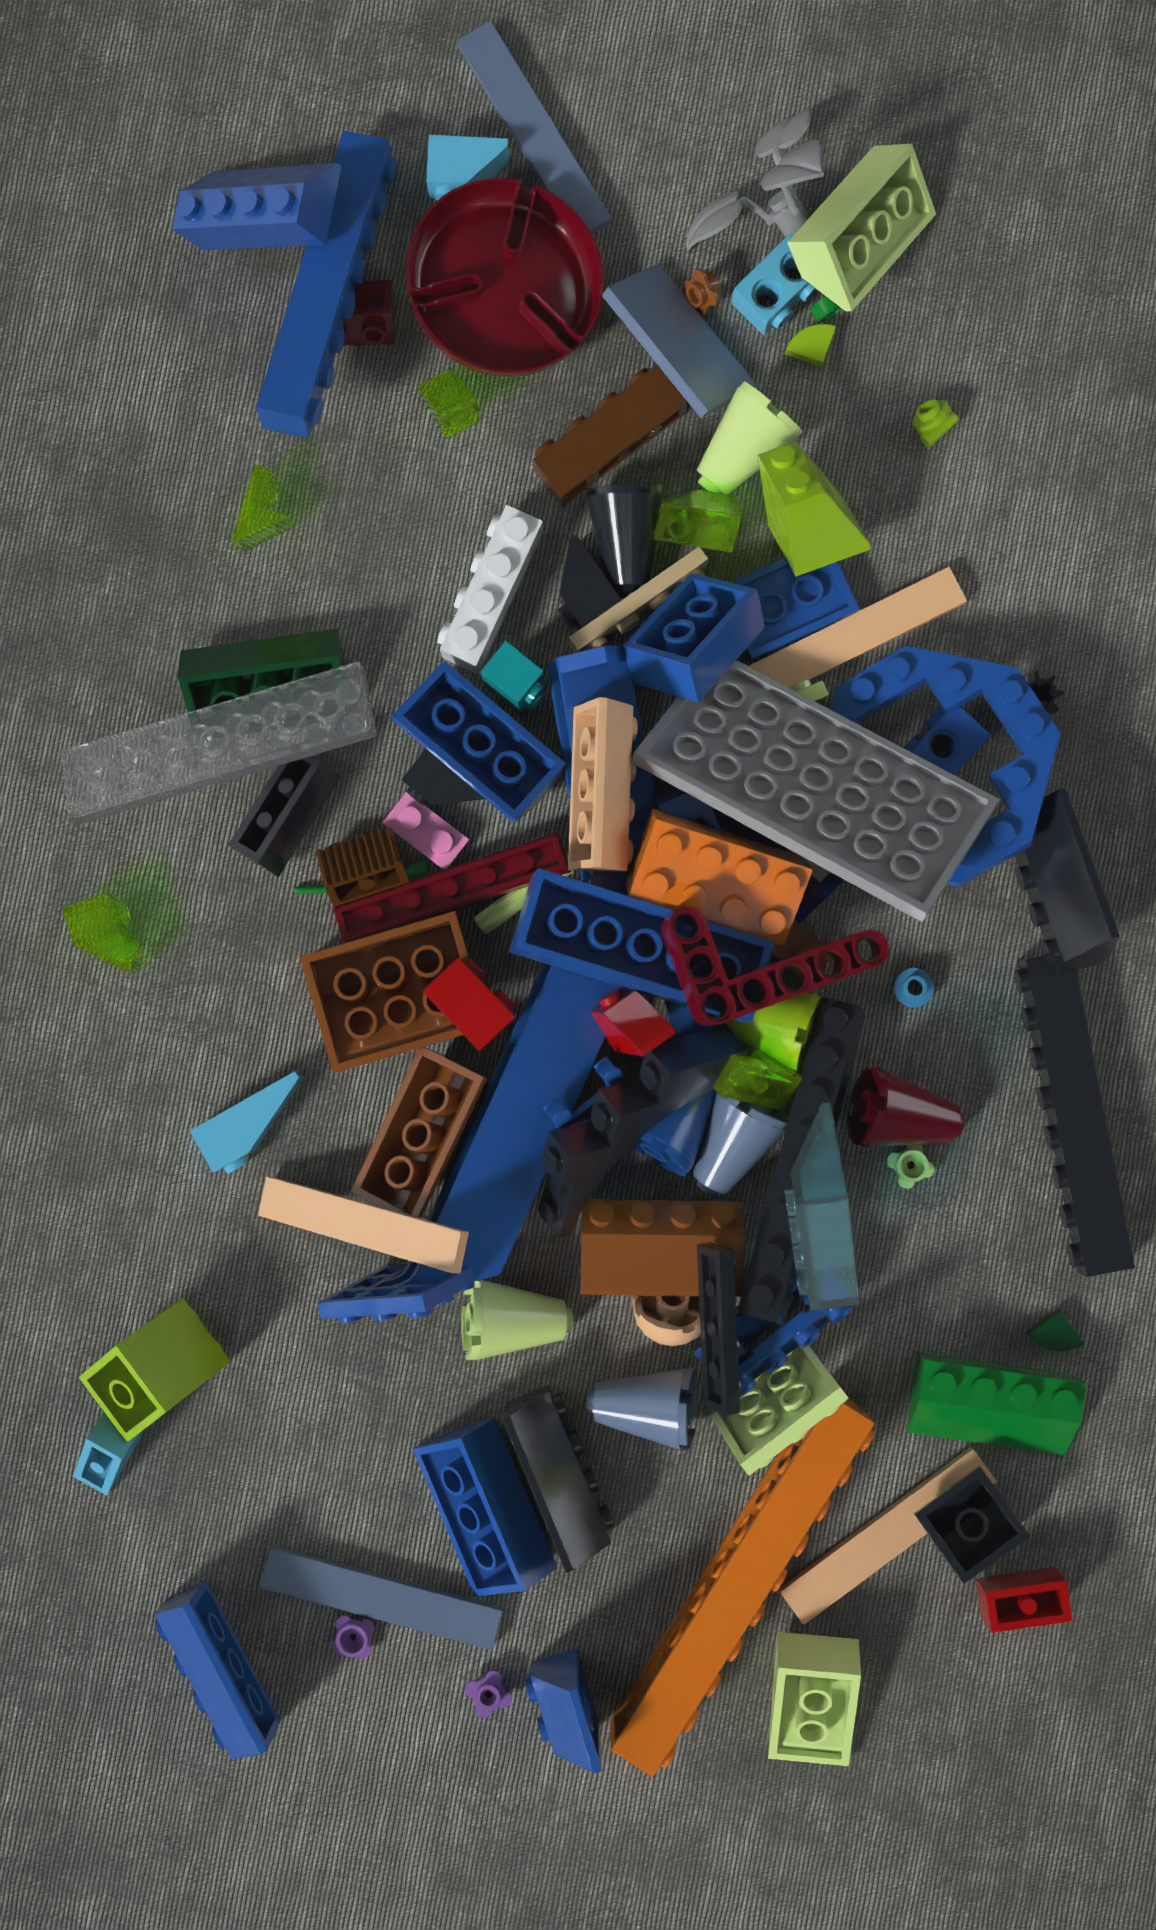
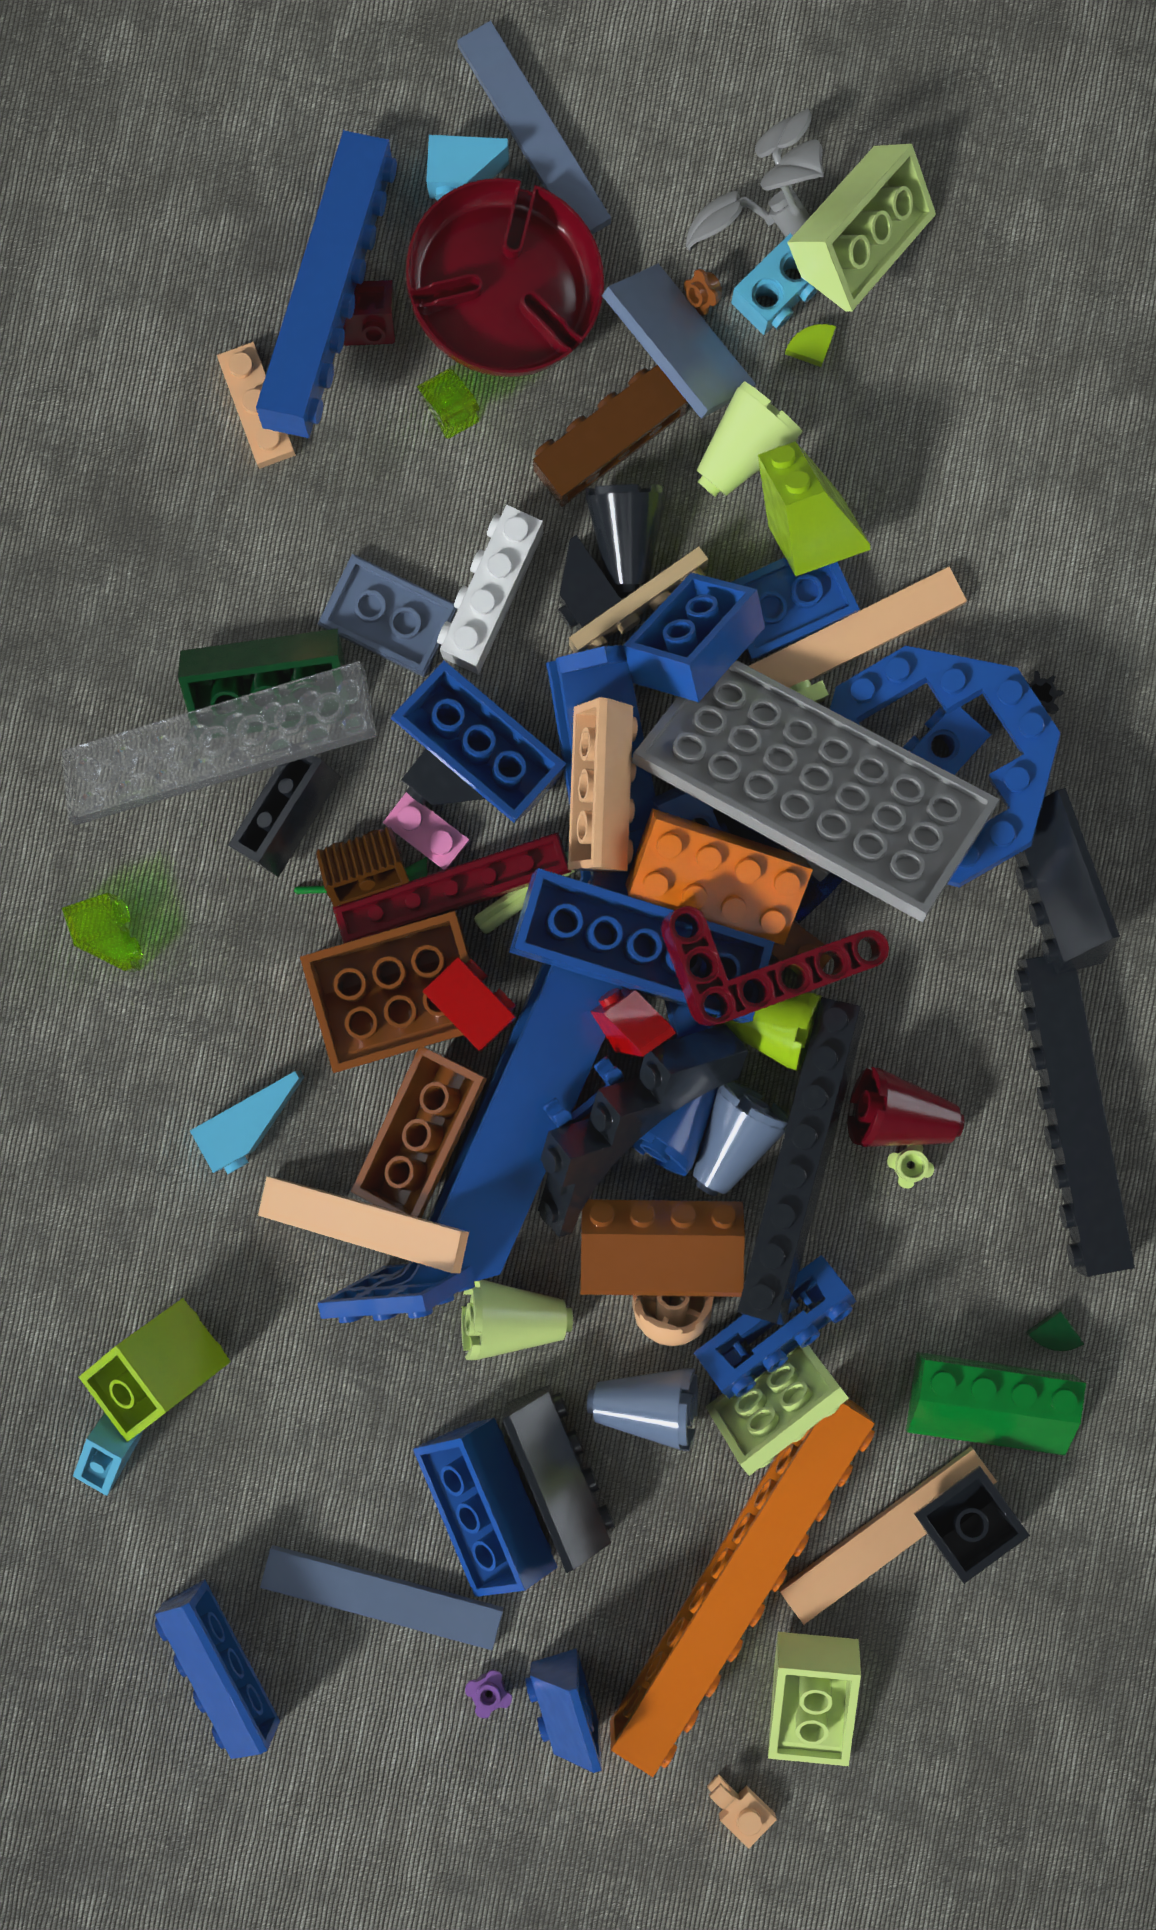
(245, 380): none -> light nougat plate
(255, 521): clear neon green slope -> none
(259, 207): blue slope -> none
(353, 1648): medium lavender plate -> none
(387, 615): none -> sand blue tile
(514, 679): teal brick -> none
(699, 520): clear neon green slope -> none
(718, 1328): black plate -> none
(742, 1811): none -> light nougat plate
(757, 1080): clear neon green slope -> none
(822, 1219): clear light blue slope -> none
(824, 309): green tile -> none
(901, 987): dark azure plate -> none
(933, 421): lime plate -> none
(1023, 1599): red brick -> none

